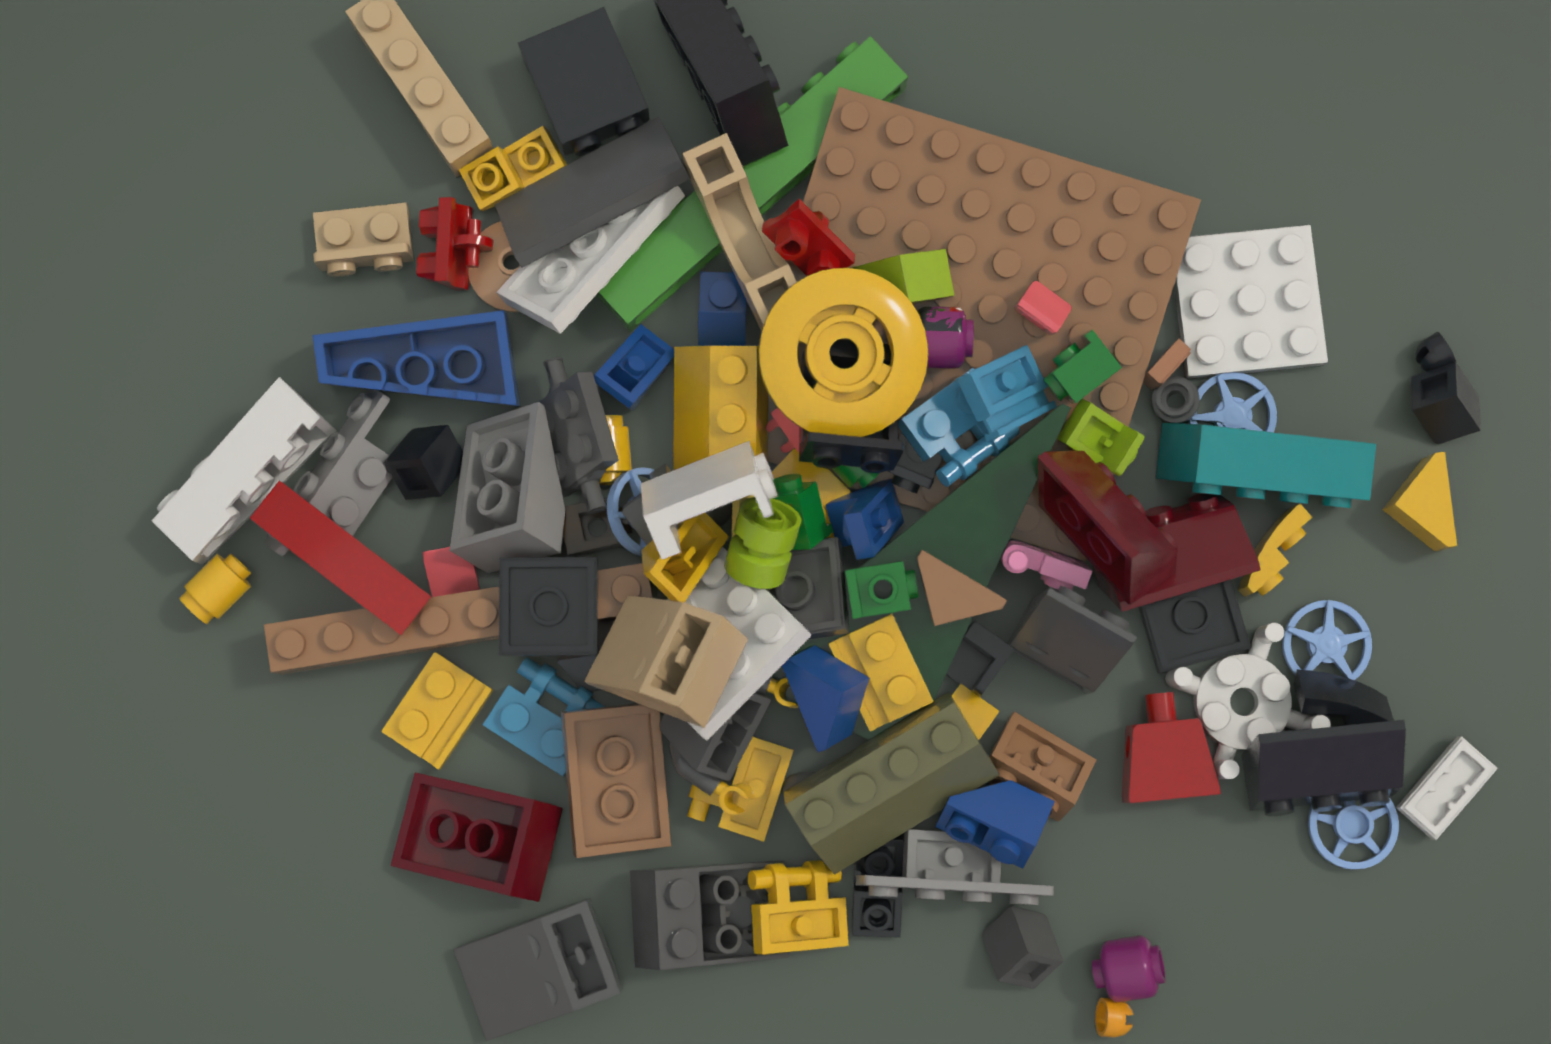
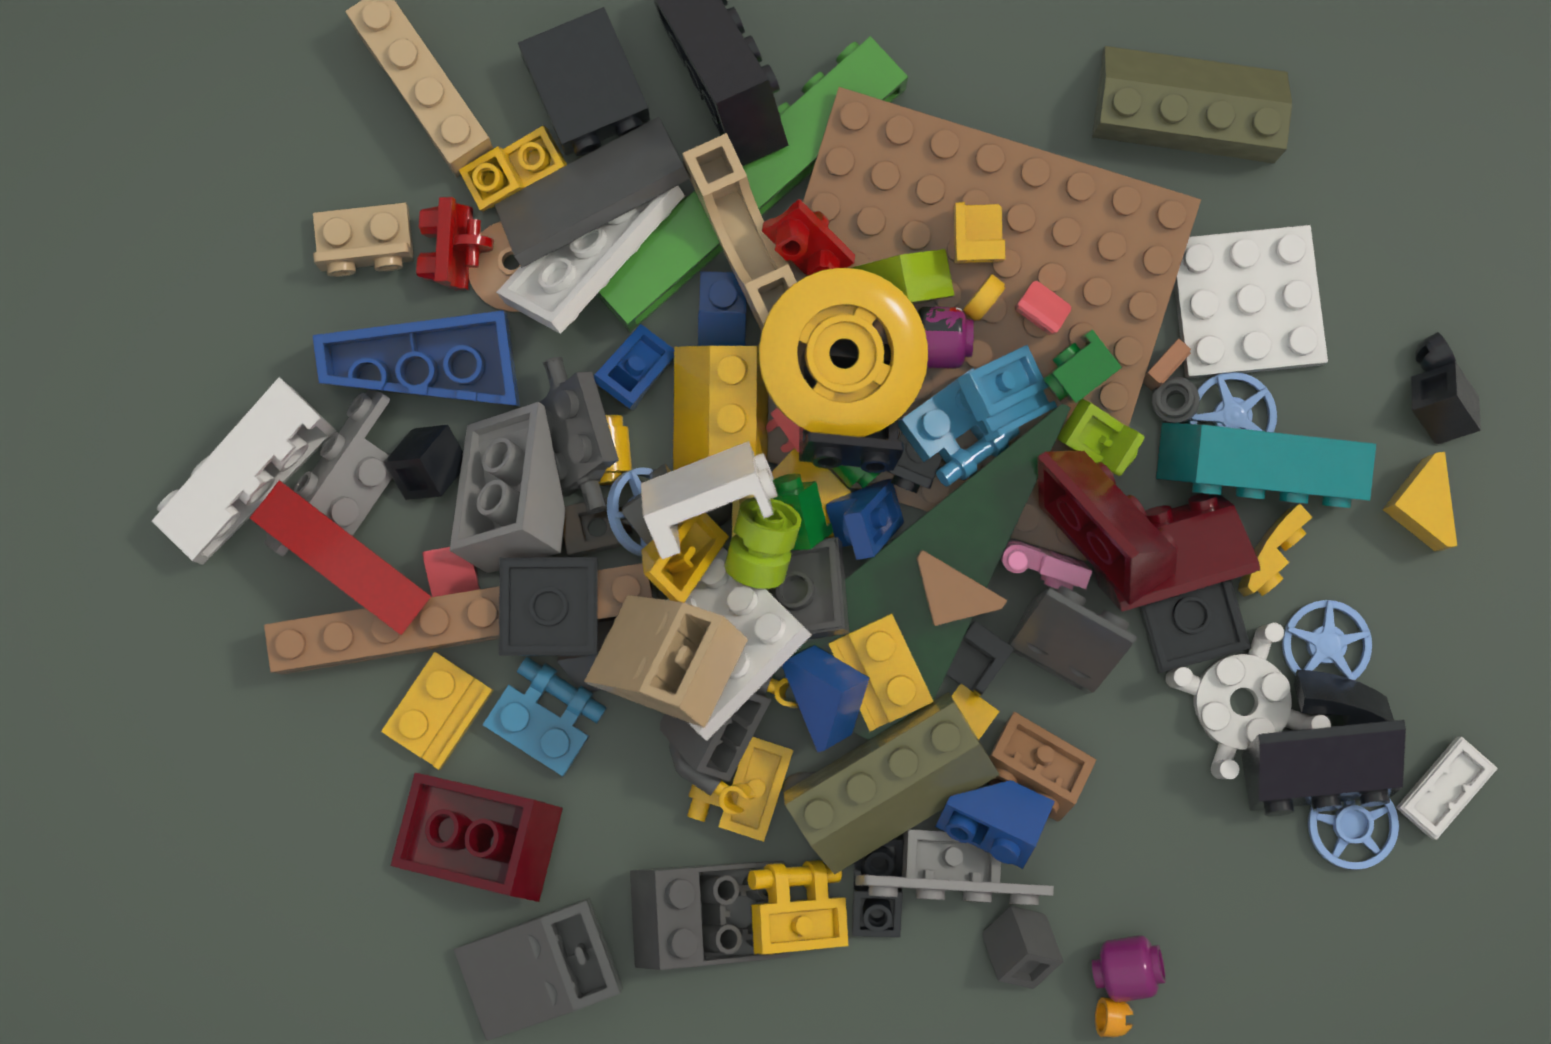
(216, 587): yellow brick -> none
(615, 779): medium nougat plate -> none
(861, 593): green brick -> none
(978, 233): none -> yellow panel
(984, 298): none -> yellow tile
(1166, 756): red torso -> none
(1192, 105): none -> olive slope

